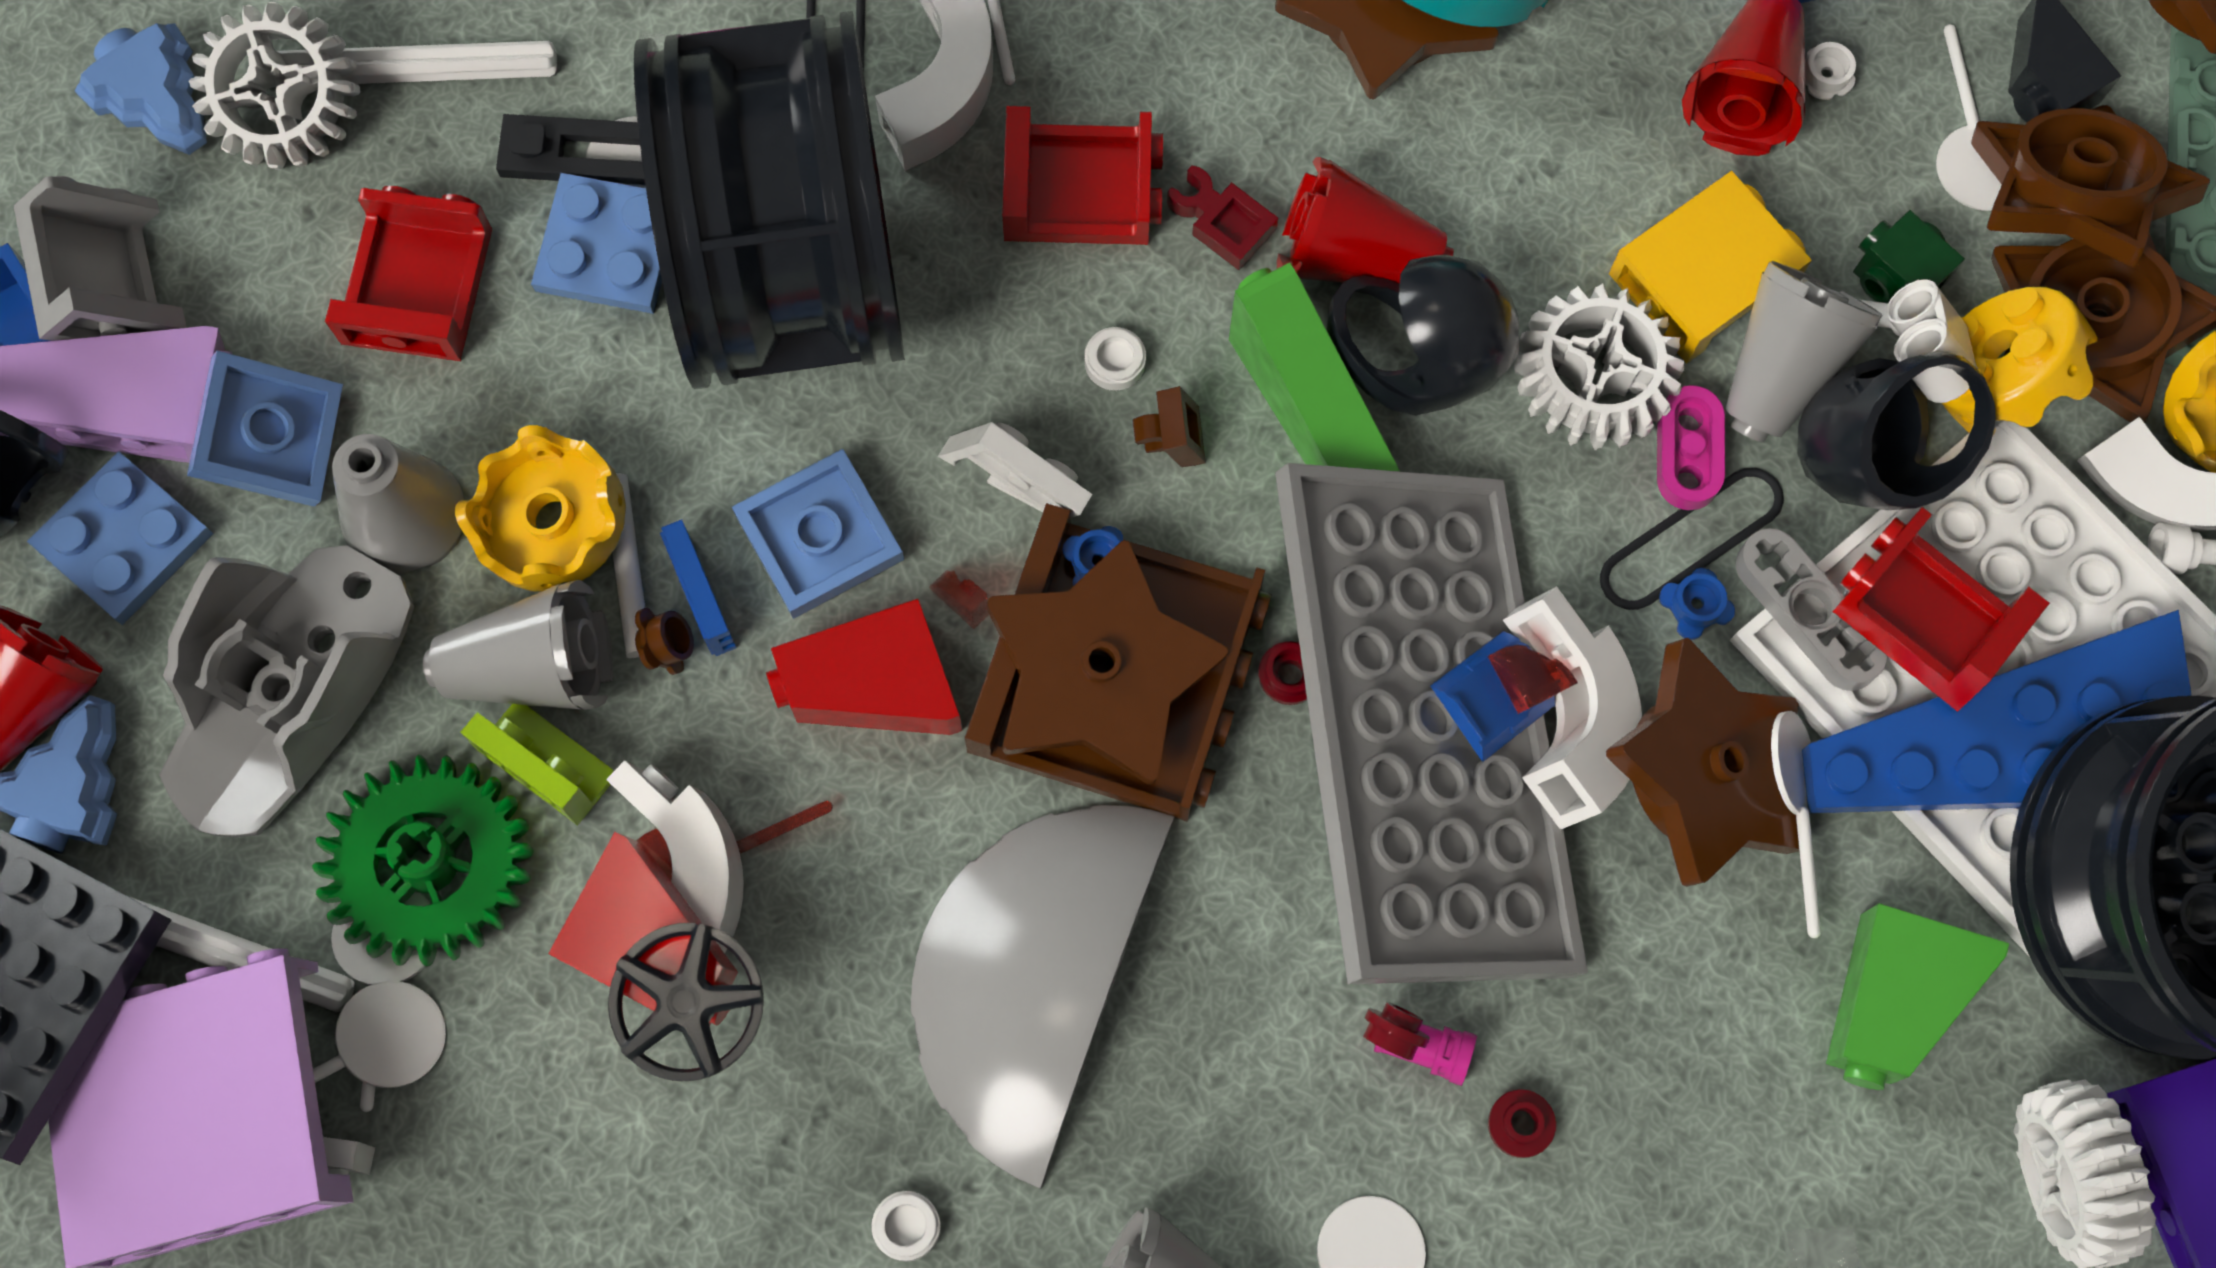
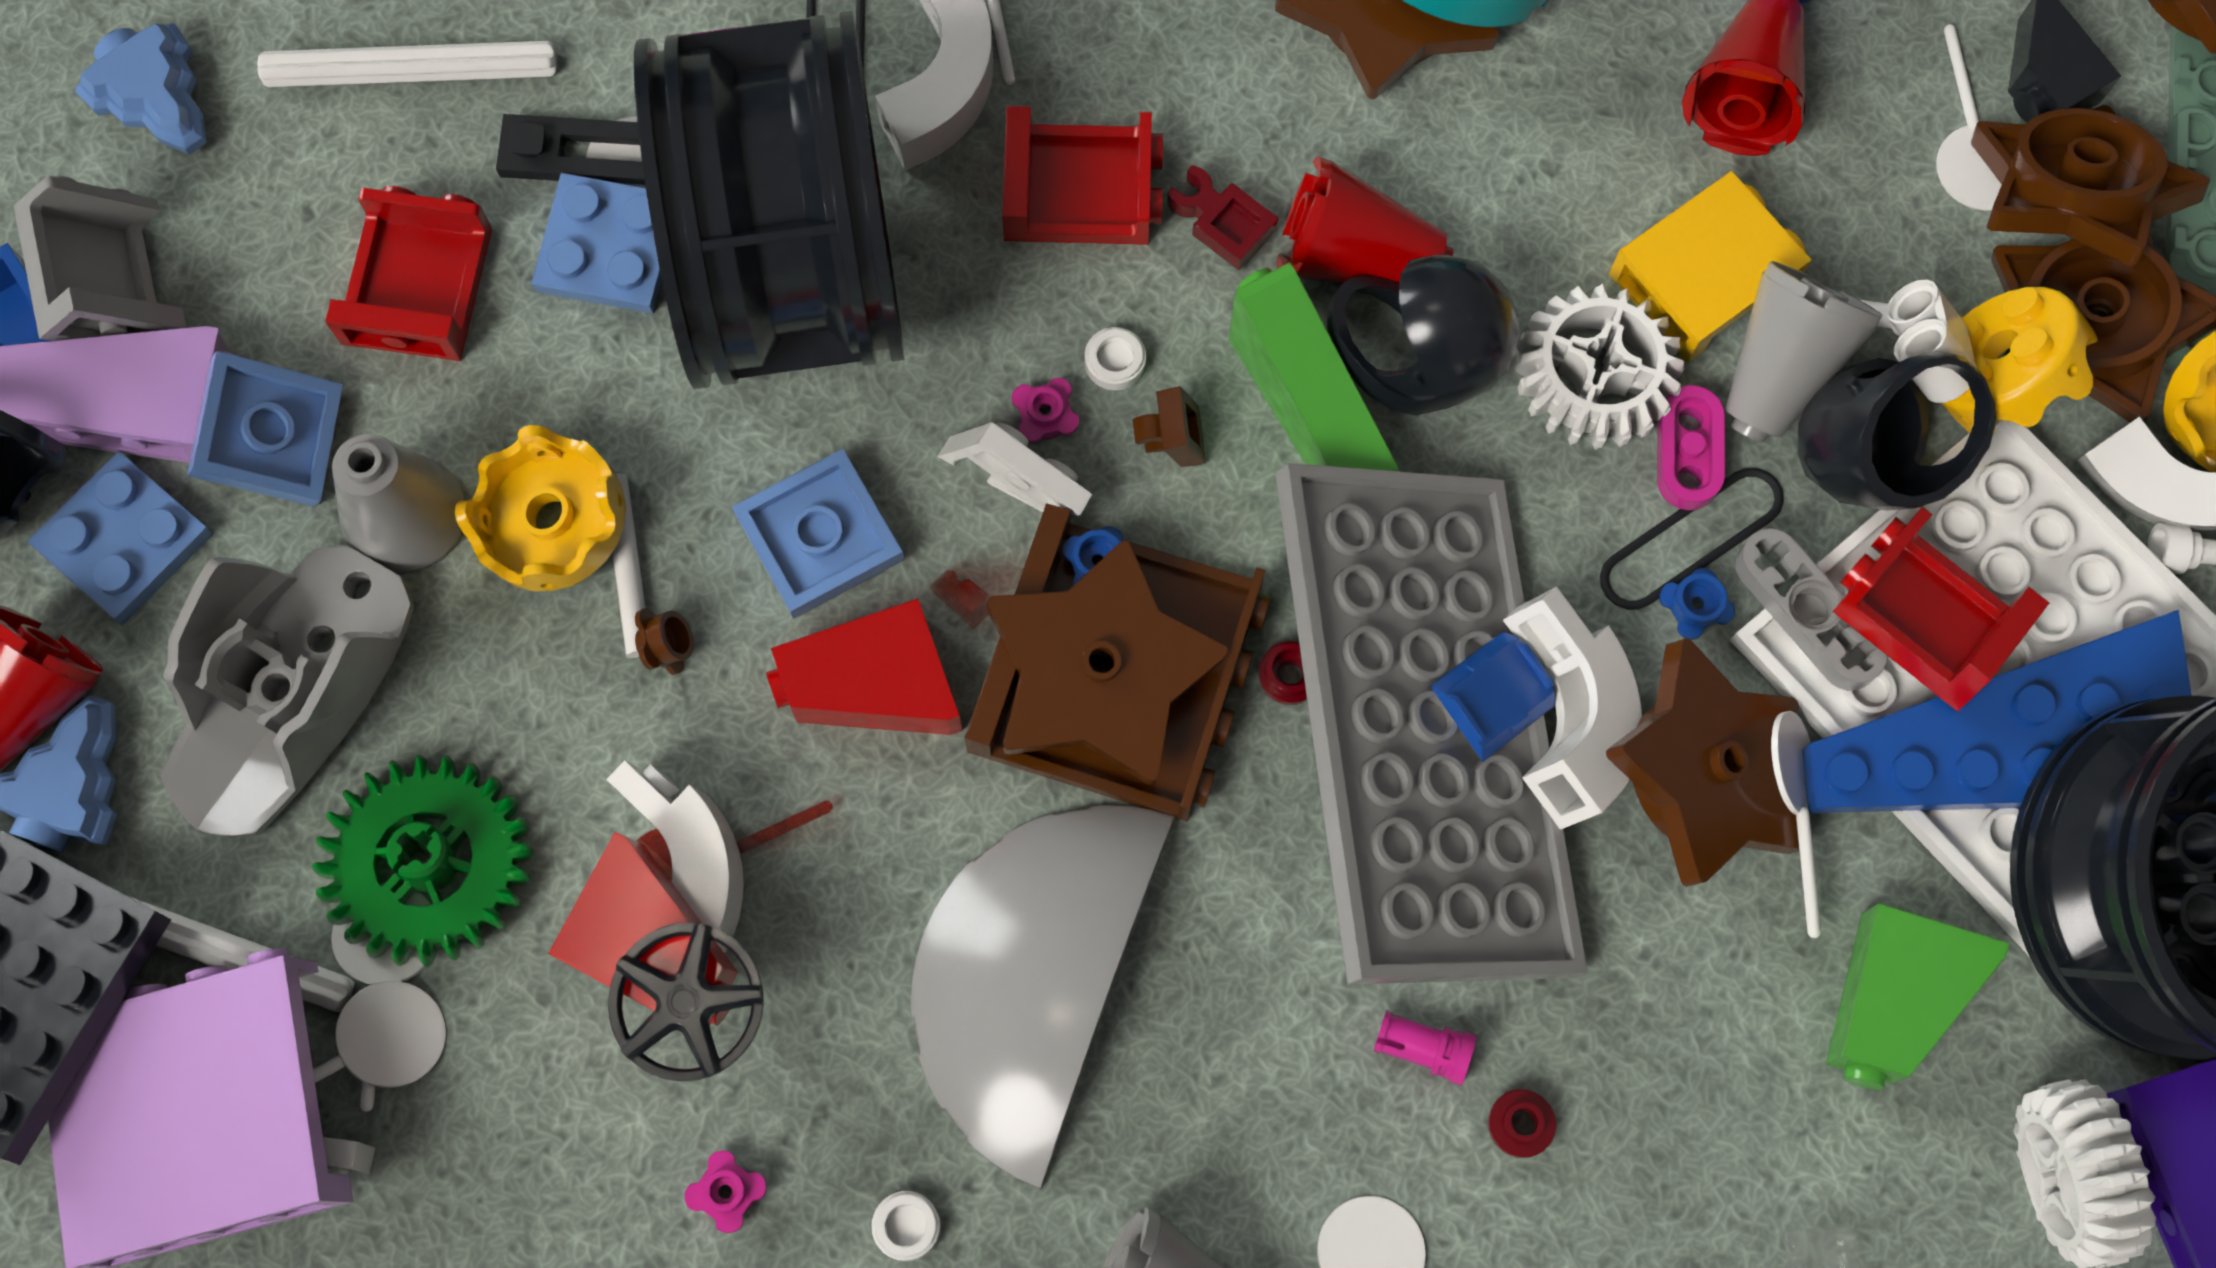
(254, 40): white gear -> none
(528, 653): light grey cone -> none
(541, 759): lime bracket -> none
(697, 588): blue tile -> none
(726, 1211): none -> dark pink plate
(1039, 426): none -> dark pink plate
(1395, 1030): dark red plate -> none
(1530, 675): clear red tile -> none
(1838, 61): white plate -> none
(1903, 255): dark green brick -> none

